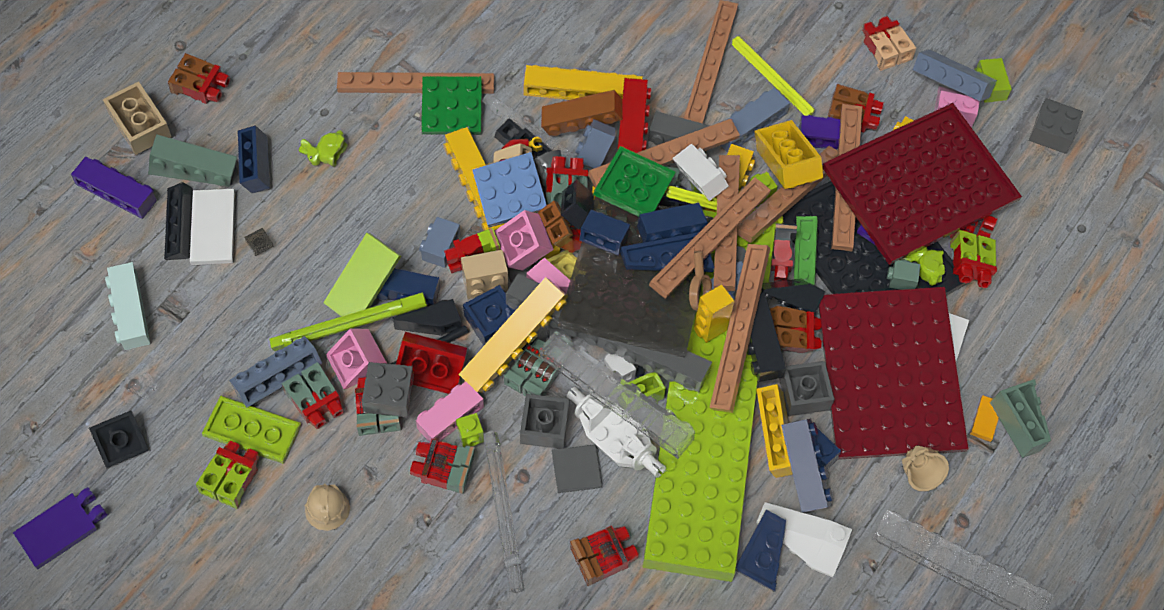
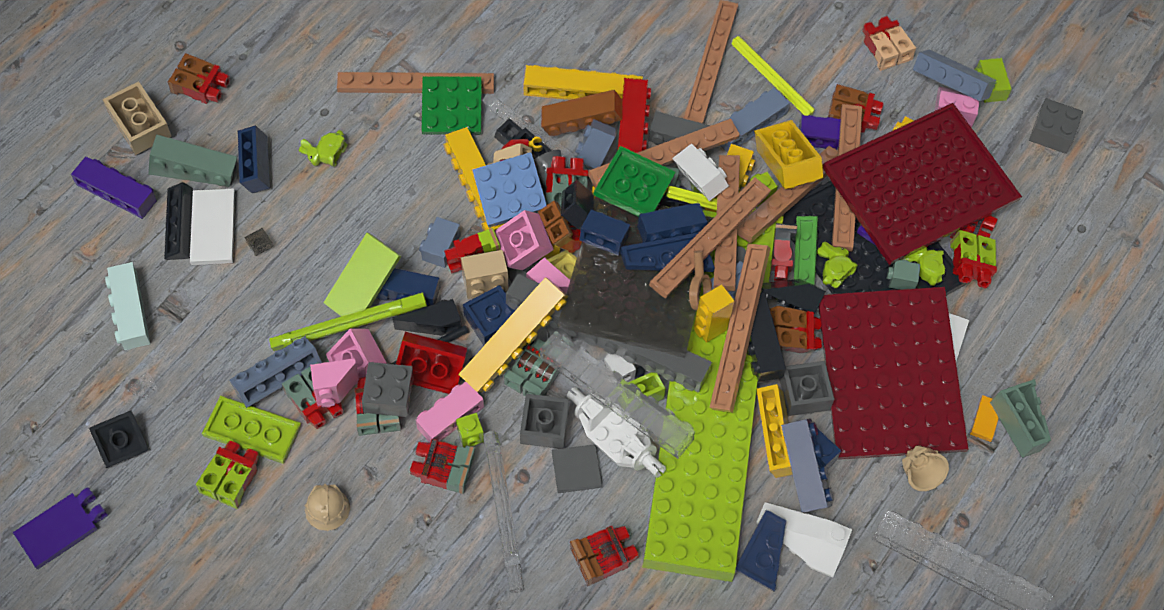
(333, 380): none -> bright pink slope
(838, 265): none -> lime animal

